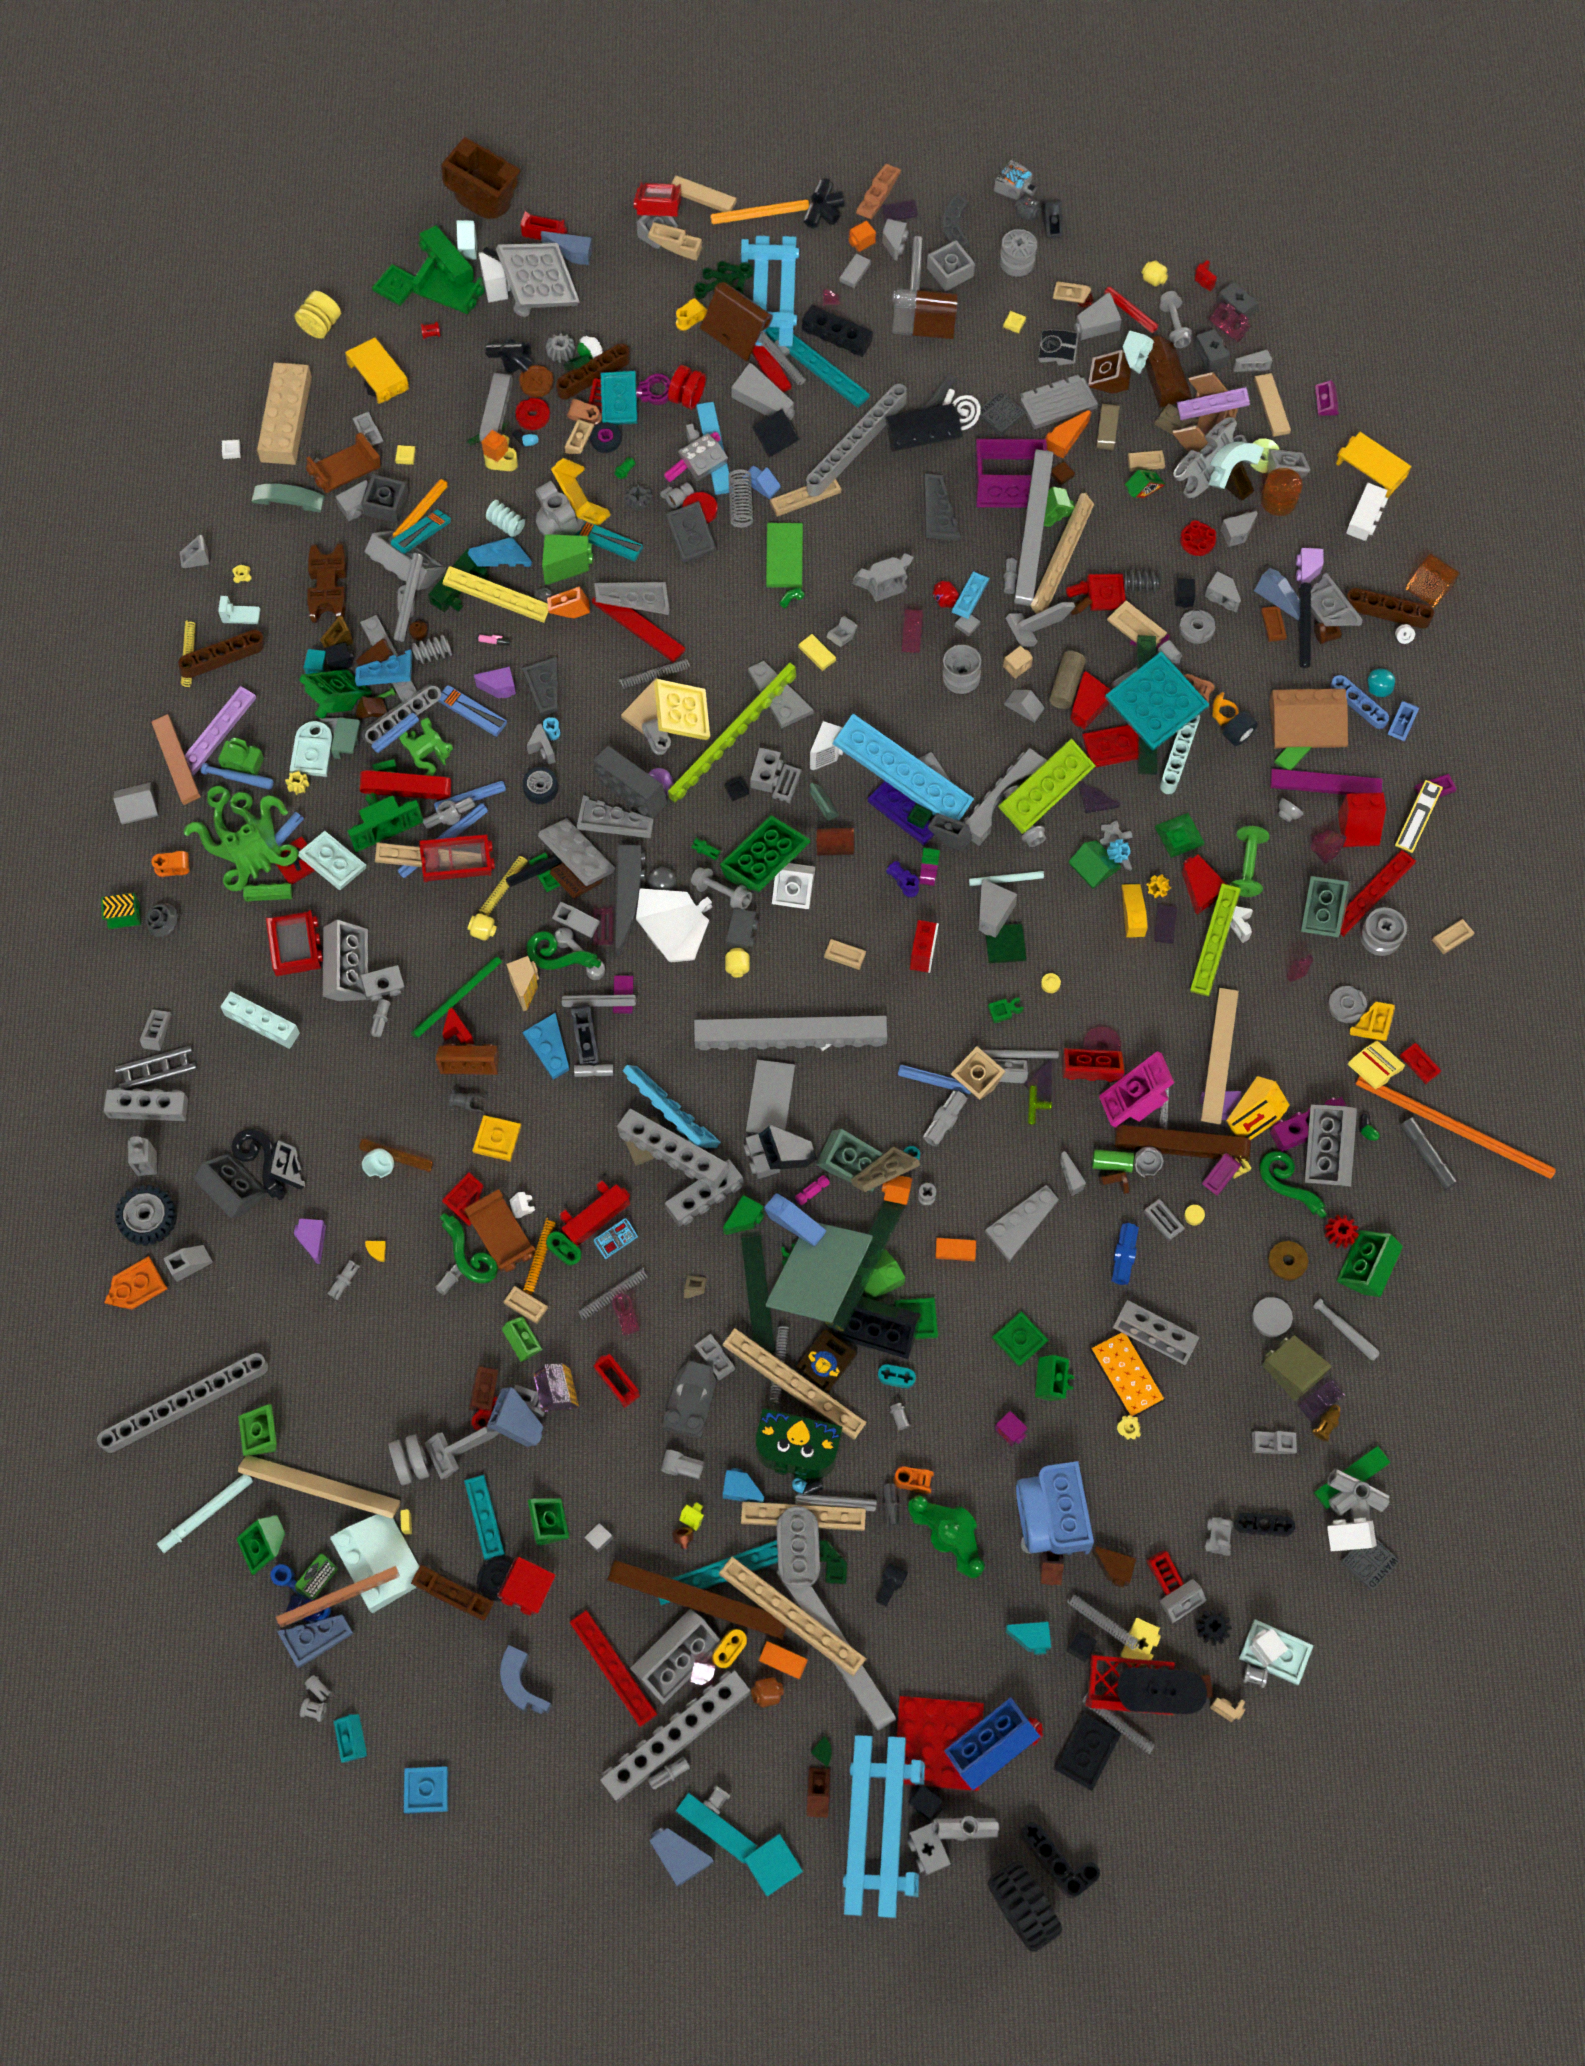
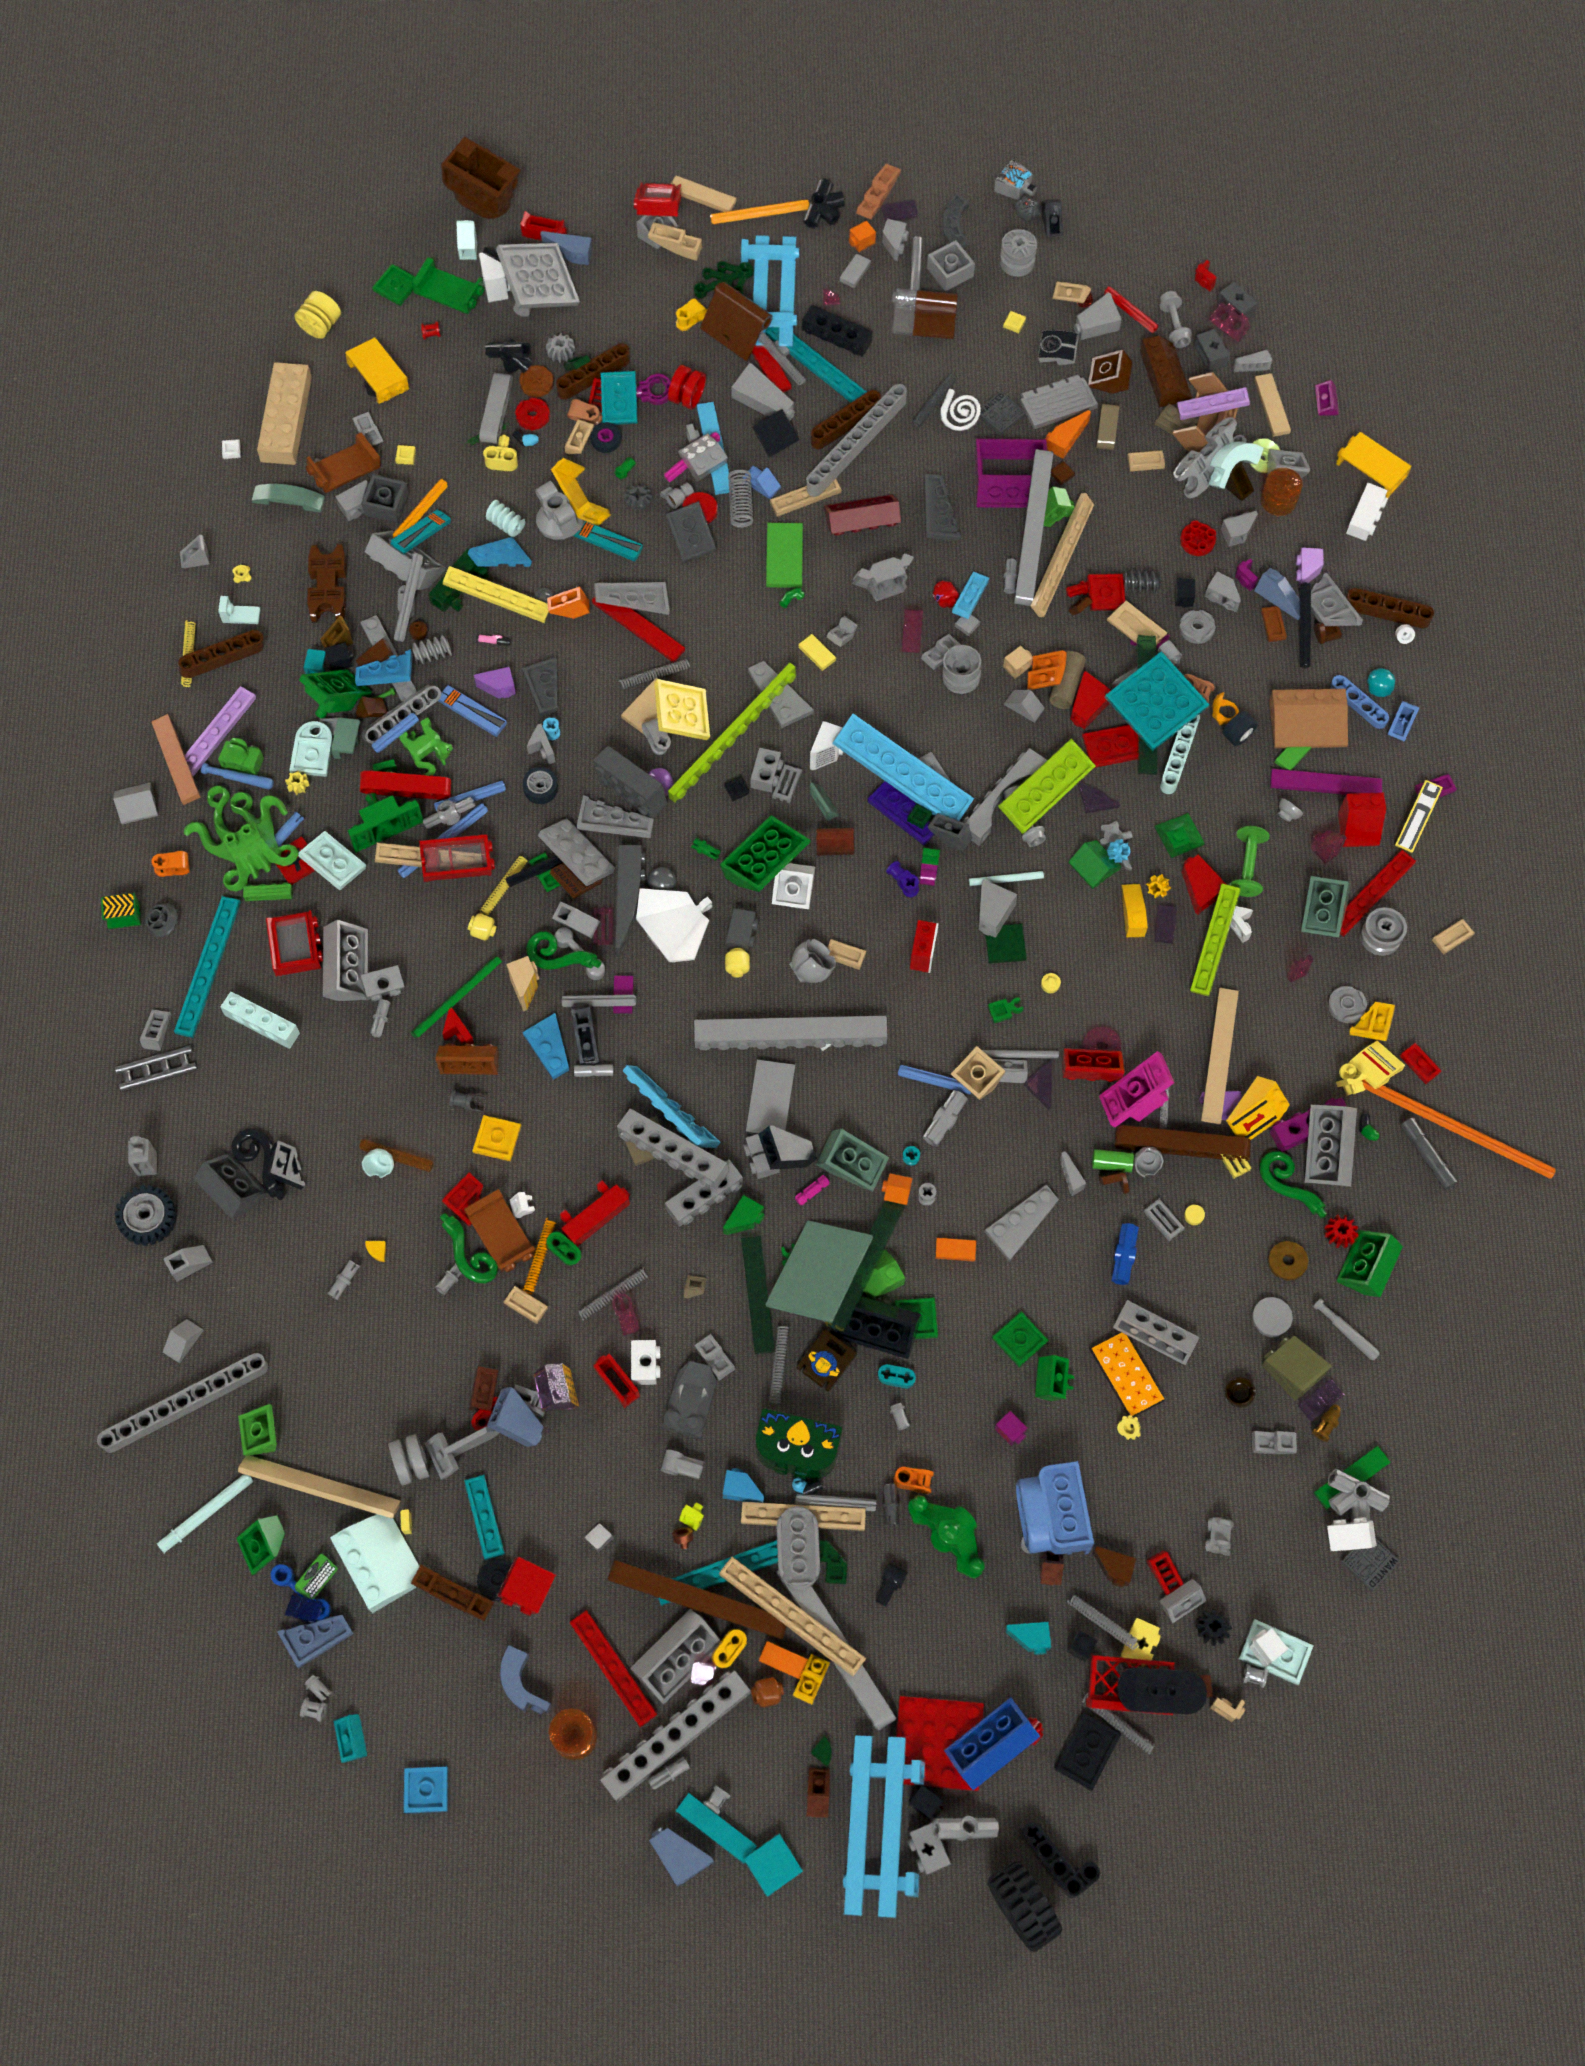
(135, 1285): orange tile -> none
(154, 1111): light grey brick -> none
(181, 1340): none -> light grey slope
(207, 967): none -> teal tile
(311, 1237): medium lavender slope -> none
(338, 1596): nougat tile -> none
(446, 257): green brick -> none
(494, 446): orange brick -> none
(521, 1338): bright green slope -> none
(548, 1520): green slope -> none
(565, 557): bright green slope -> none
(567, 1724): none -> clear orange wheel
(589, 346): white hair -> none
(615, 1238): slope -> none
(644, 1350): none -> white brick
(739, 898): light grey piece -> none
(794, 1219): medium blue slope -> none
(794, 1383): tan tile -> none
(811, 1679): none -> yellow slope
(812, 962): none -> light grey piece
(843, 420): none -> reddish brown beam
(862, 514): none -> dark red slope
(885, 1168): dark tan wing -> none
(923, 427): black slope -> none
(935, 655): none -> light grey slope
(1024, 628): light grey piece -> none
(1034, 1104): clear neon green piece -> none
(1047, 670): none -> orange slope
(1137, 349): light aqua slope -> none
(1144, 483): green slope -> none
(1155, 273): light yellow head -> none
(1221, 1174): magenta tile -> none
(1240, 1392): none -> dark brown hair
(1245, 576): none -> magenta bracket
(1270, 1518): black beam -> none
(1352, 1083): none -> light yellow hips
(1432, 580): clear orange slope -> none

